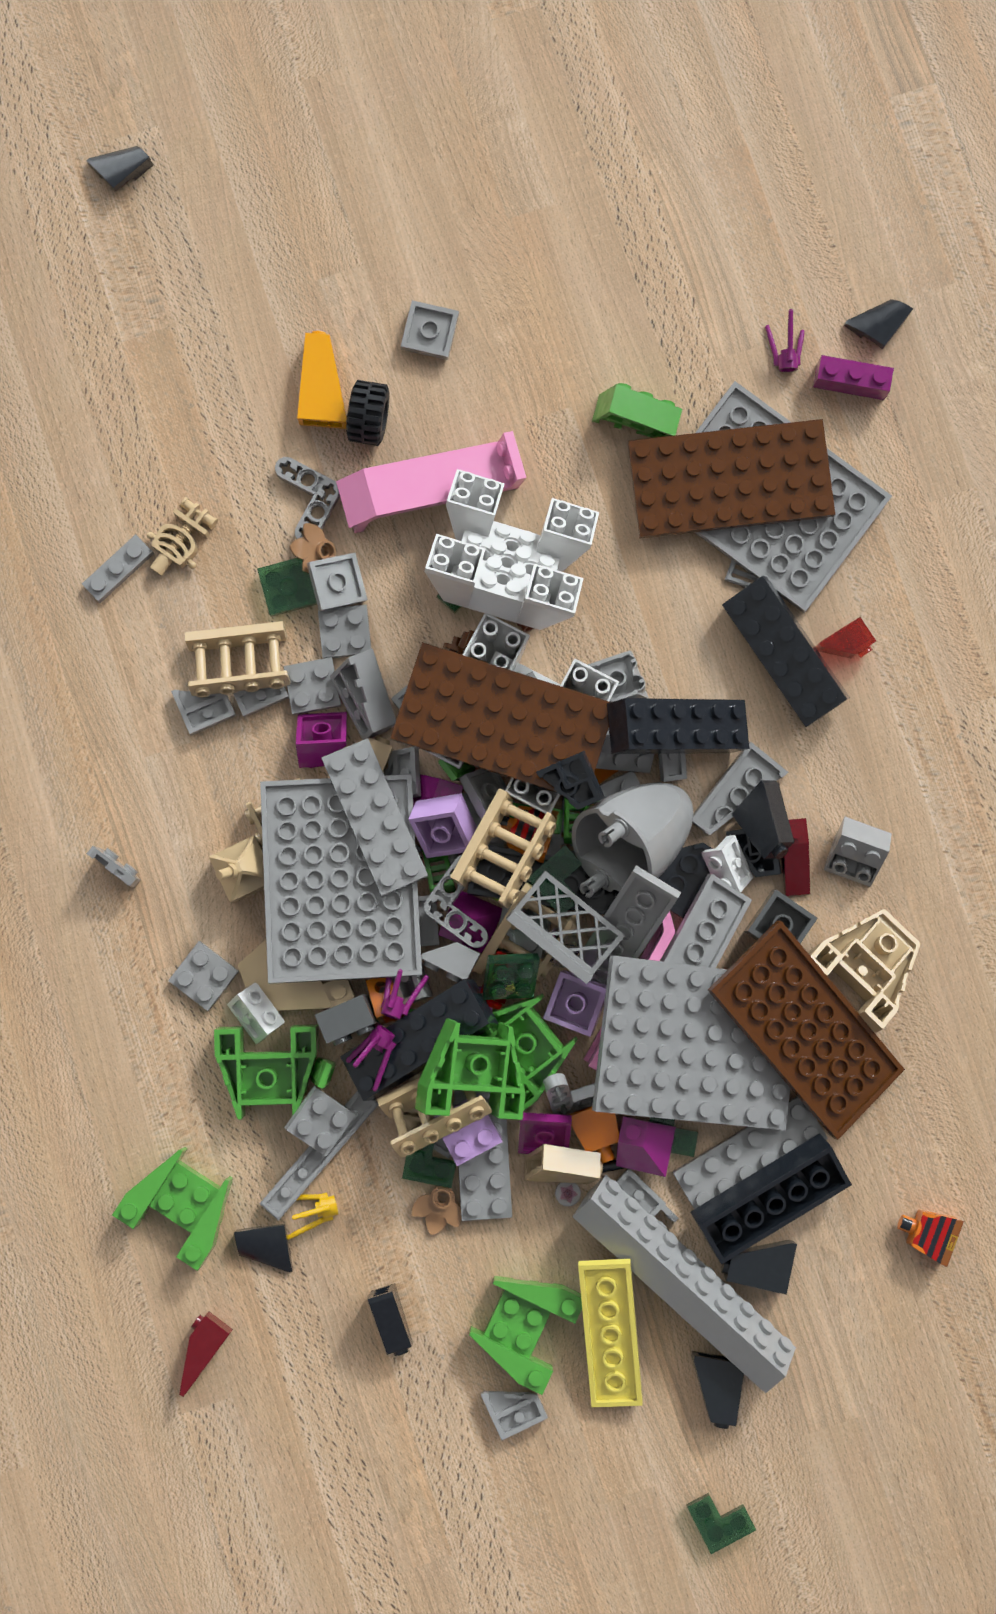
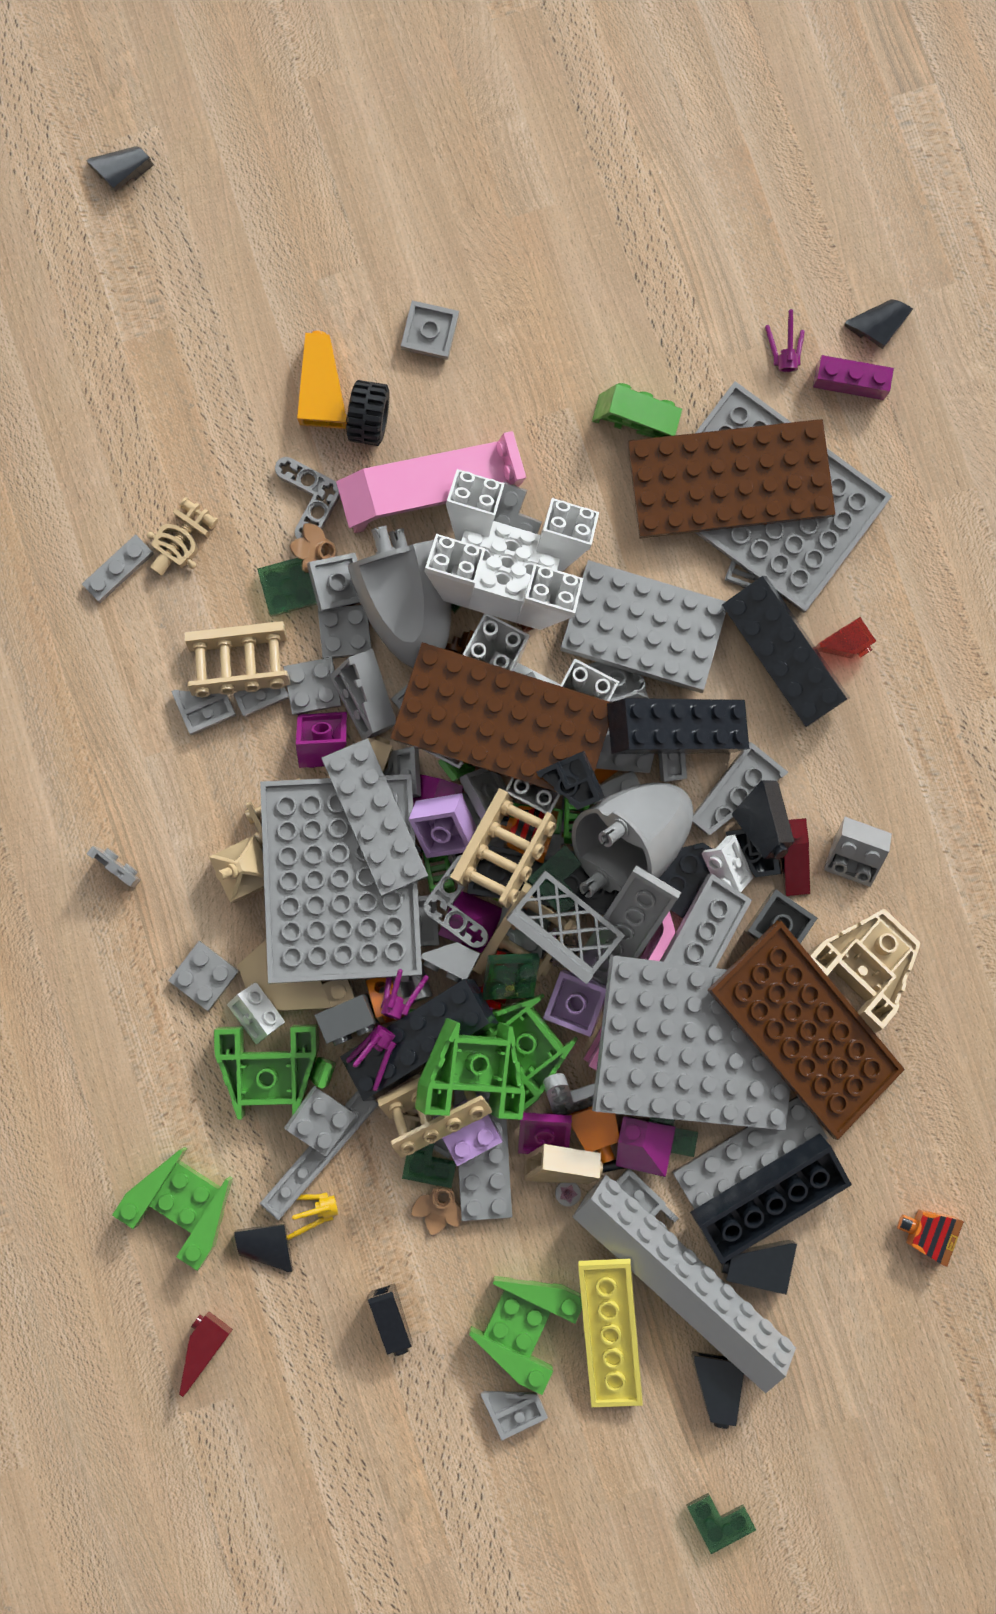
(400, 595): none -> light grey windscreen
(509, 509): none -> light grey plate
(645, 626): none -> light grey plate

